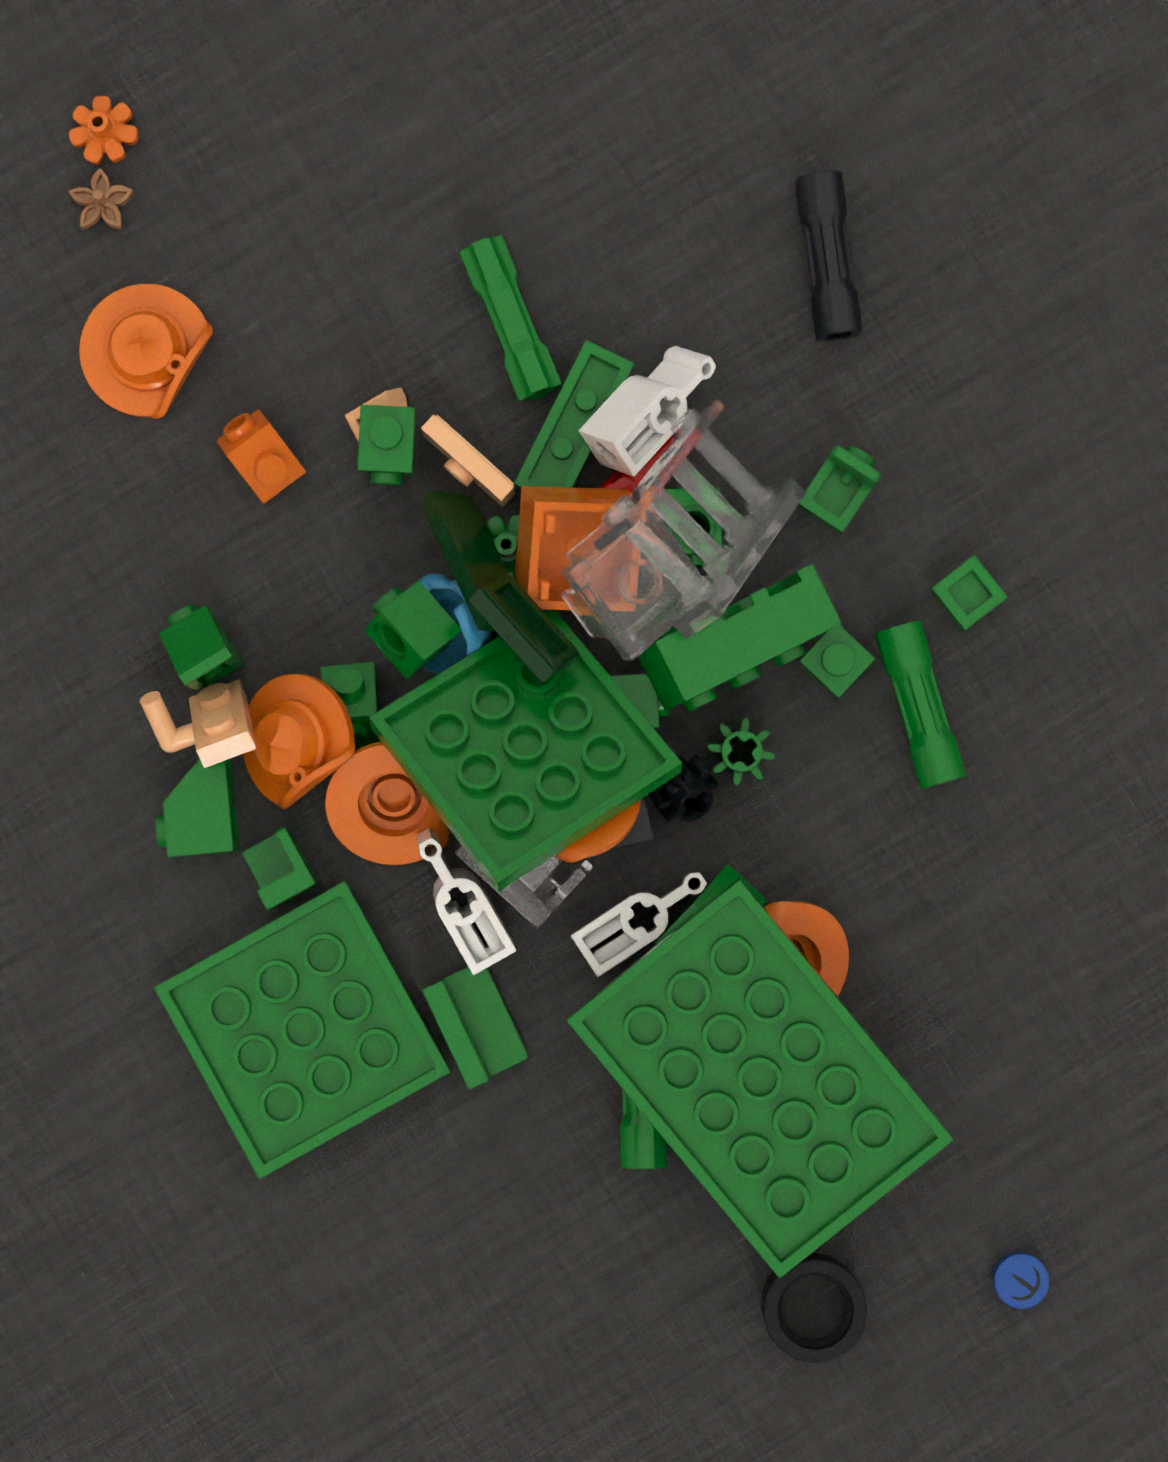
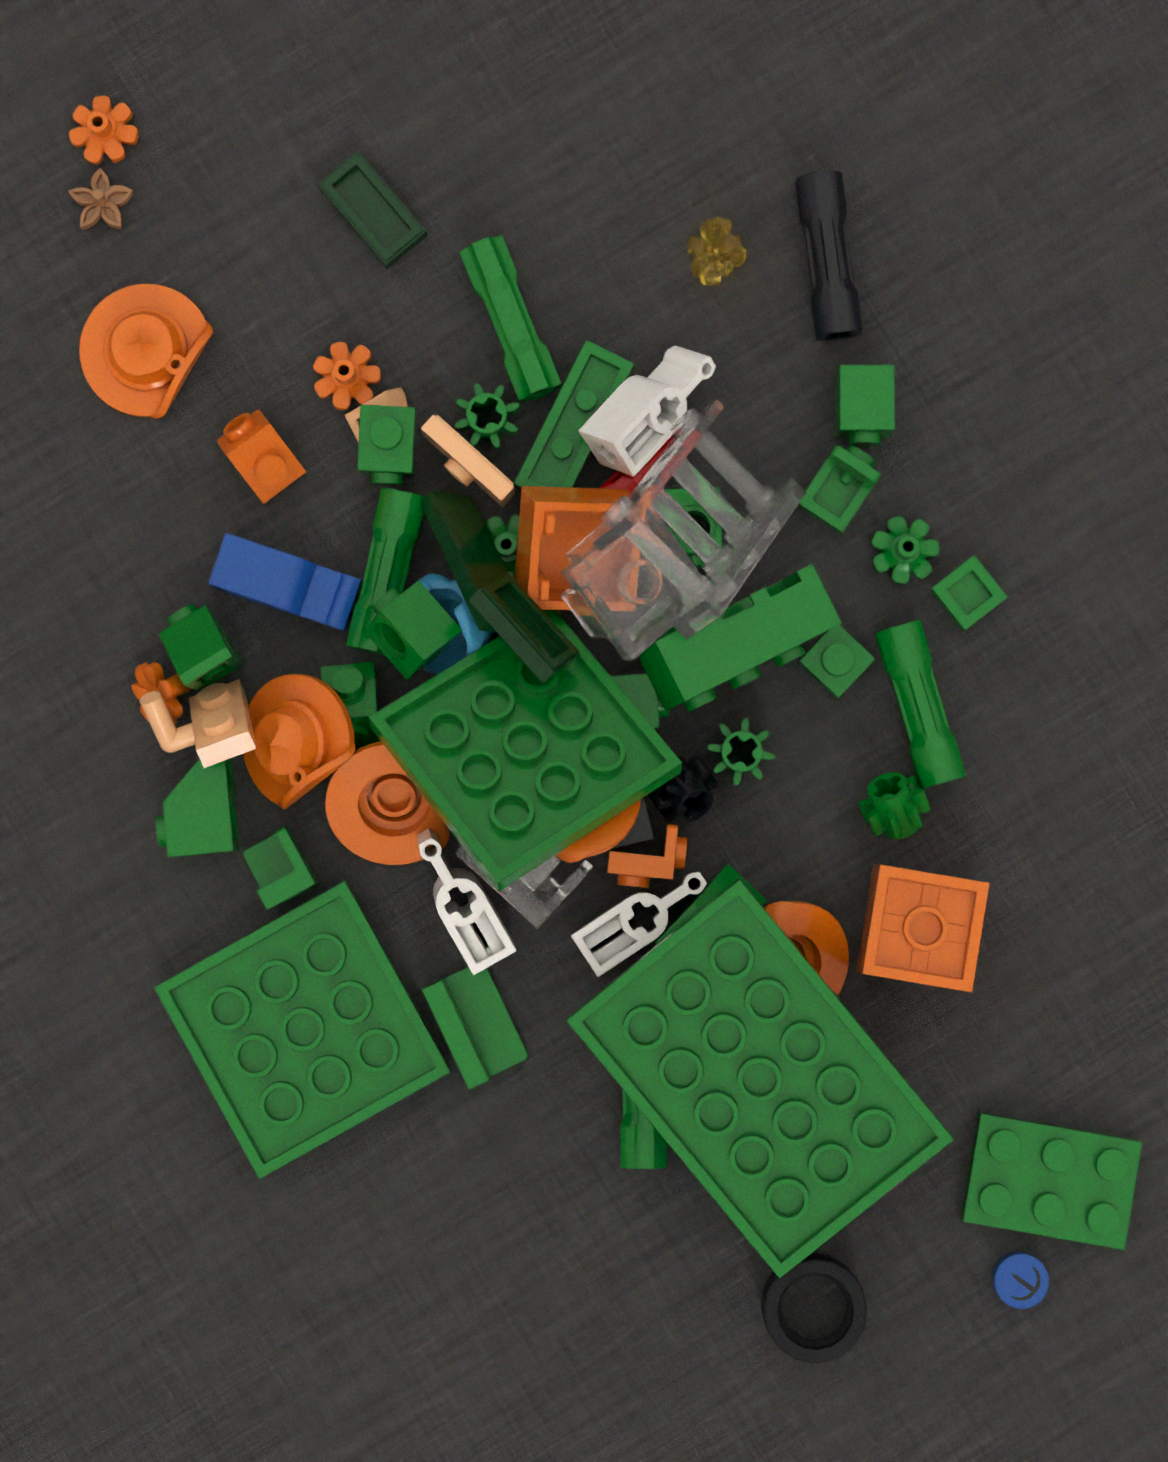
(152, 678): none -> orange plant
(284, 582): none -> blue piece
(349, 385): none -> orange plant
(372, 209): none -> dark green tile
(389, 559): none -> green axle
(482, 403): none -> green gear
(638, 868): none -> orange bracket
(716, 251): none -> clear yellow plant
(864, 403): none -> green brick
(894, 805): none -> green gear
(895, 556): none -> green plant
(922, 927): none -> orange container
(1051, 1180): none -> green plate

